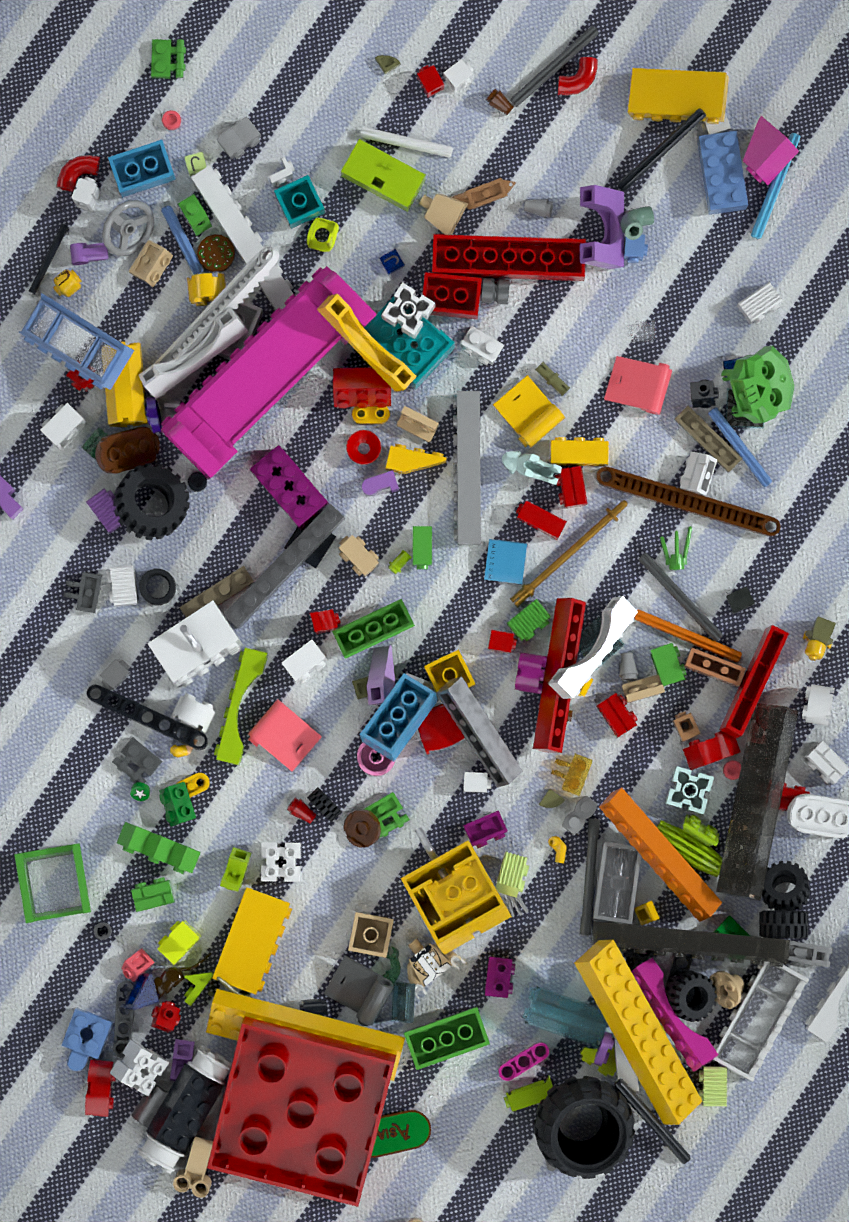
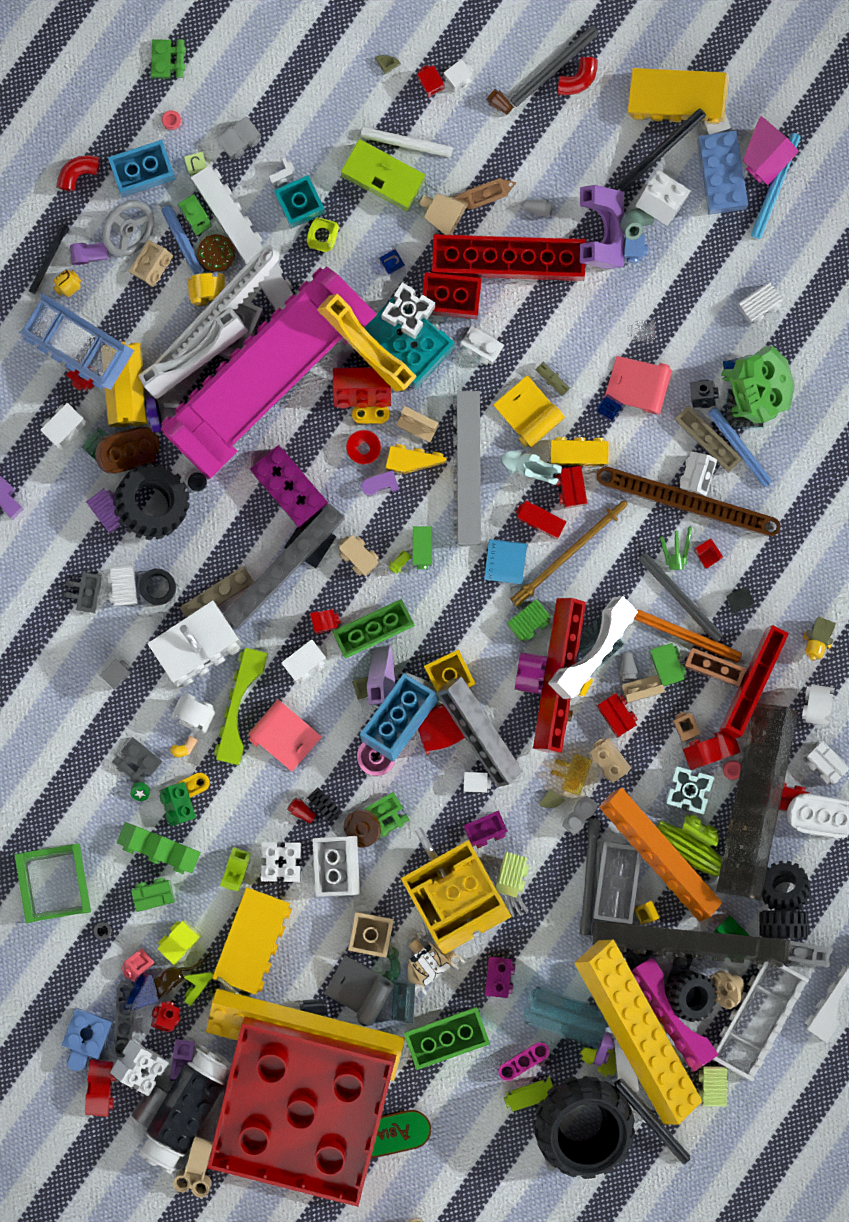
(86, 194): white brick -> none
(153, 724): black beam -> none
(336, 866): none -> white brick
(495, 291): dark grey wheel -> none
(502, 642): red brick -> none
(559, 847): yellow arm -> none
(609, 759): none -> tan brick
(610, 407): none -> clear blue tile
(663, 198): none -> white brick
(708, 553): none -> red panel

